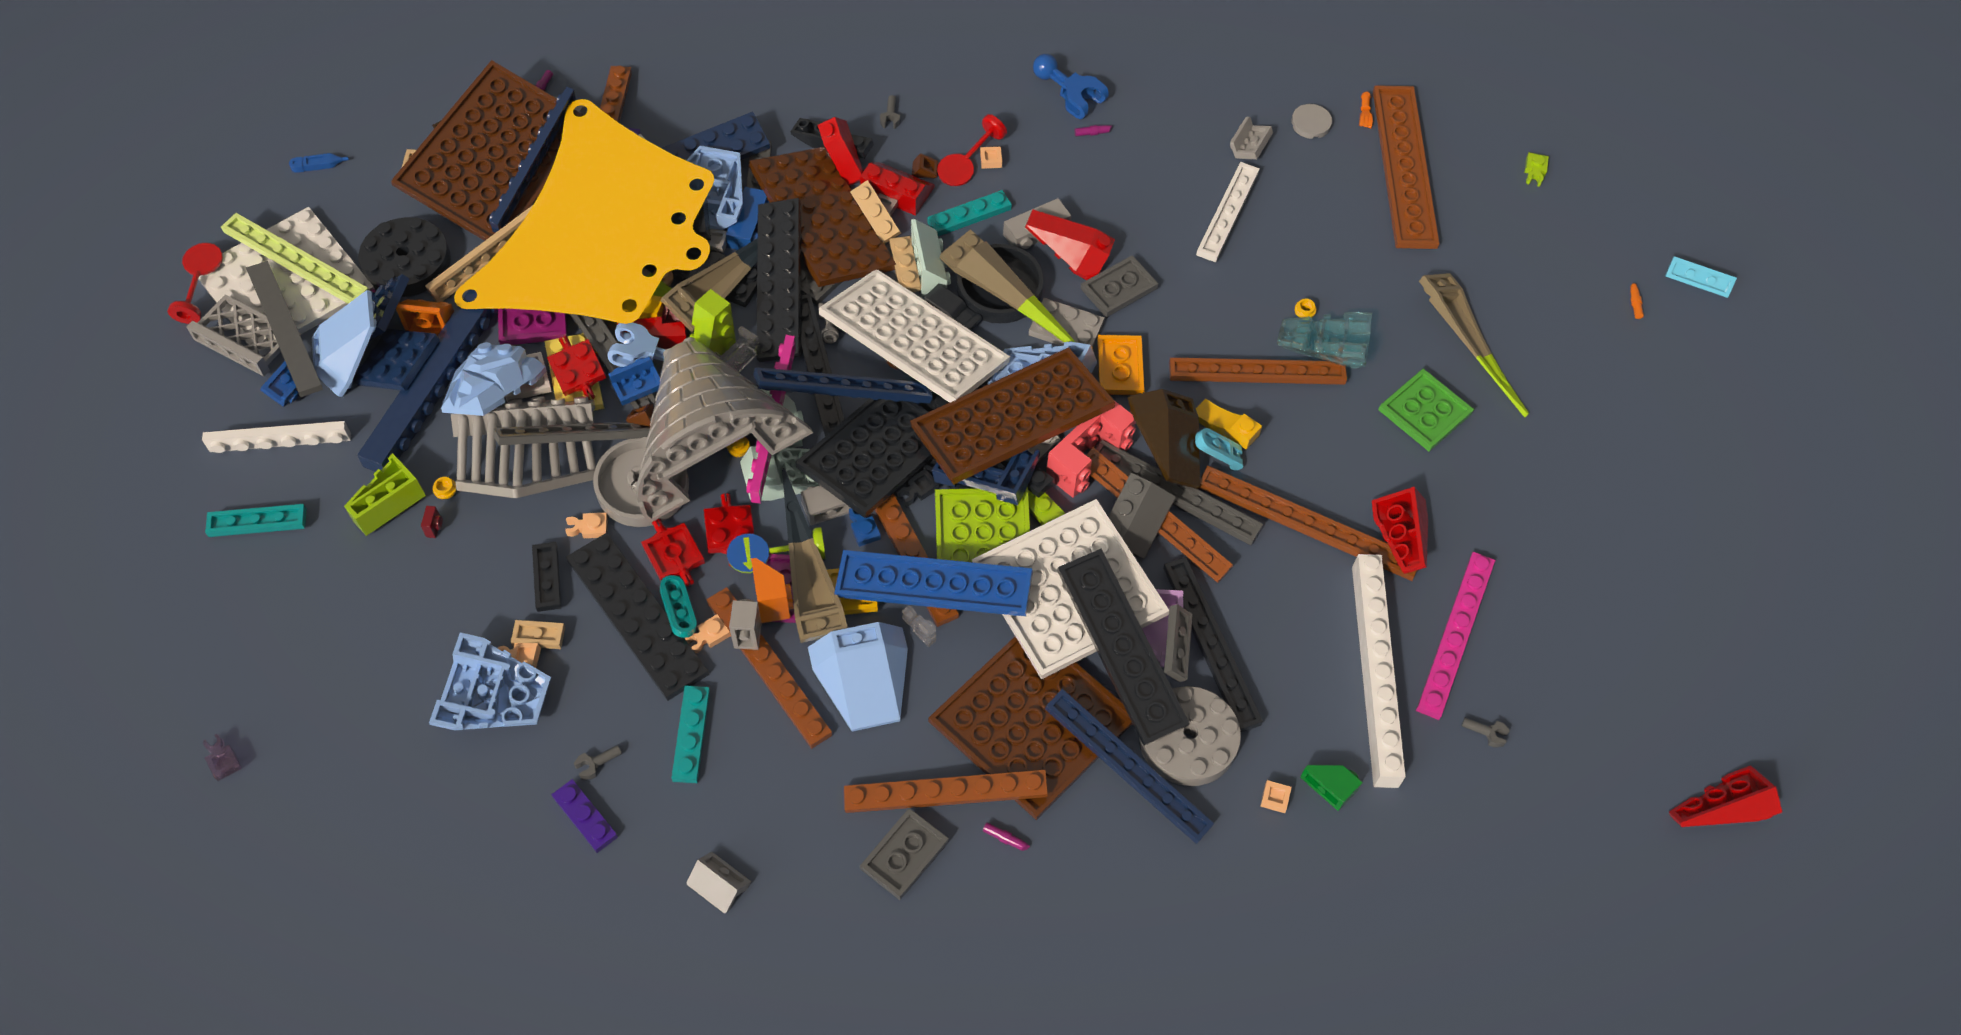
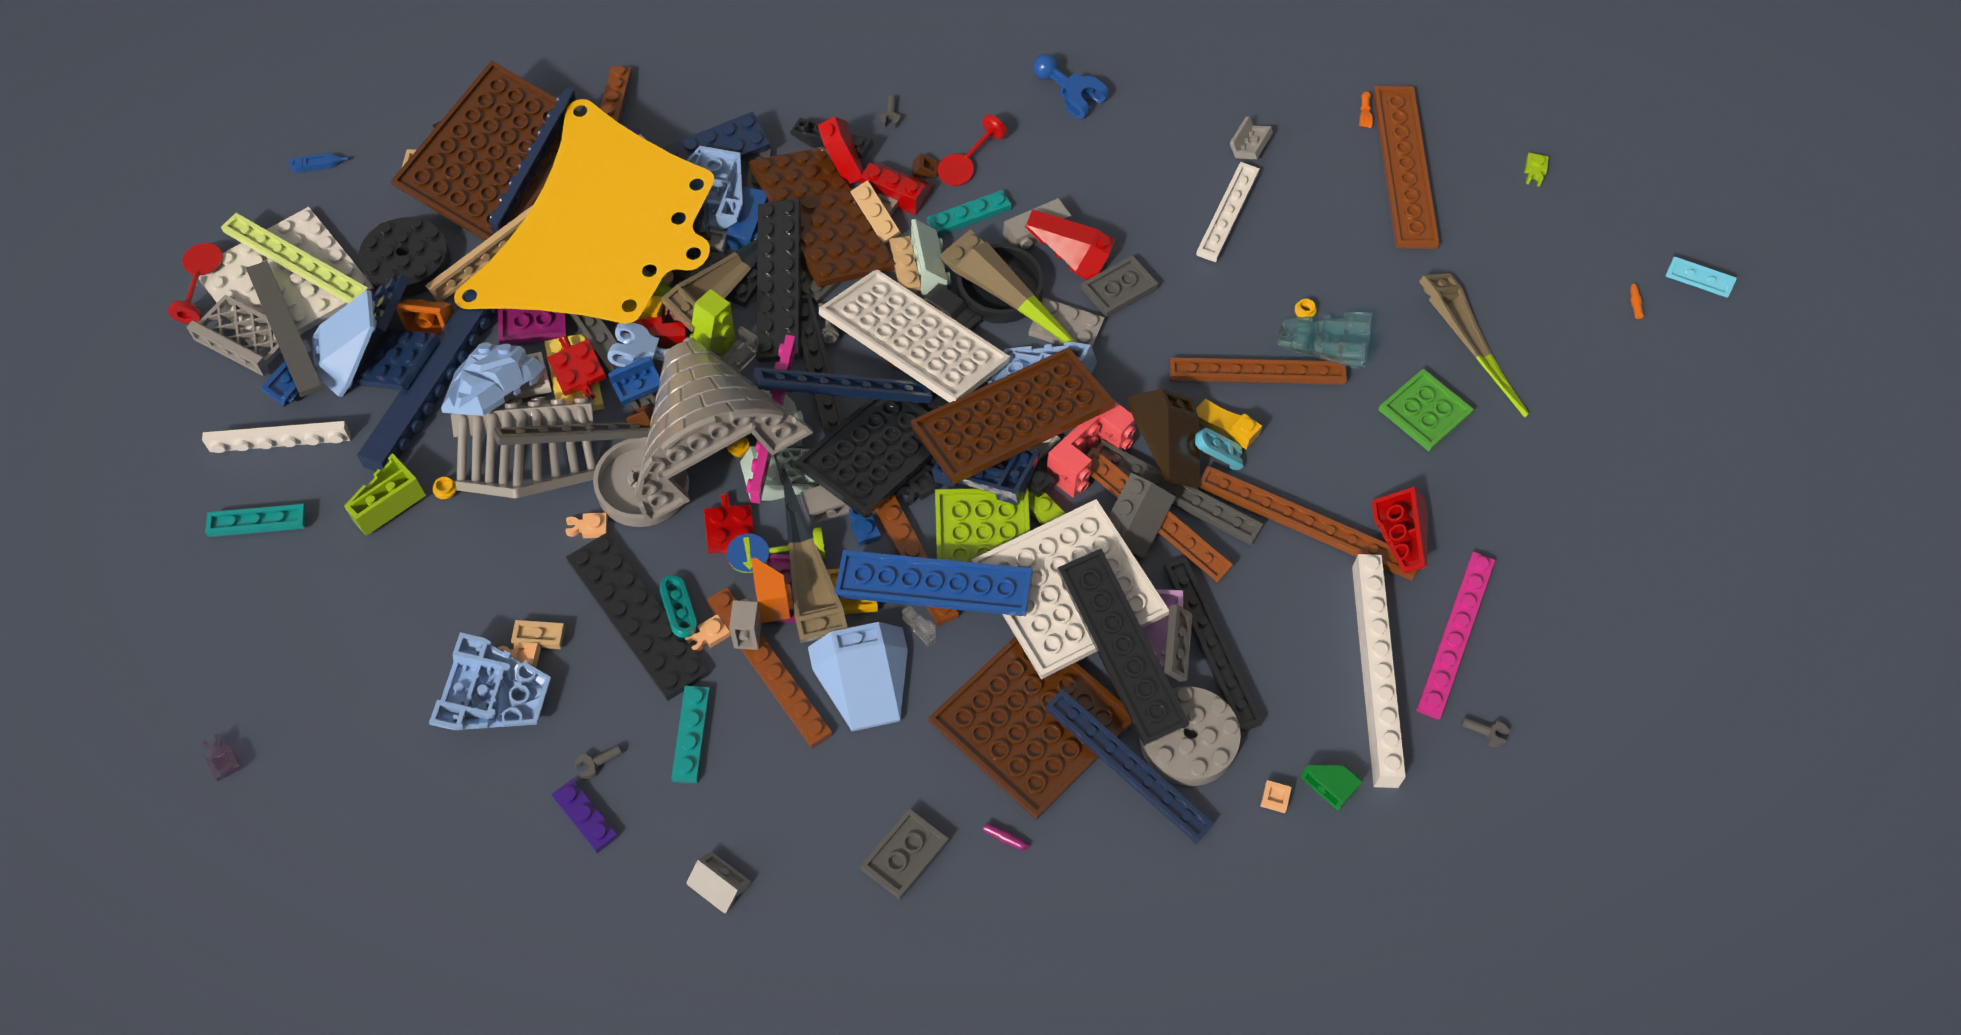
(431, 522): dark red plate -> none
(542, 83): magenta piece -> none
(546, 576): black plate -> none
(673, 552): red plate -> none
(945, 791): dark orange plate -> none
(991, 157): light nougat plate -> none
(1093, 130): magenta piece -> none
(1120, 364): light orange plate -> none
(1311, 121): light grey tile -> none
(1738, 799): red wedge -> none

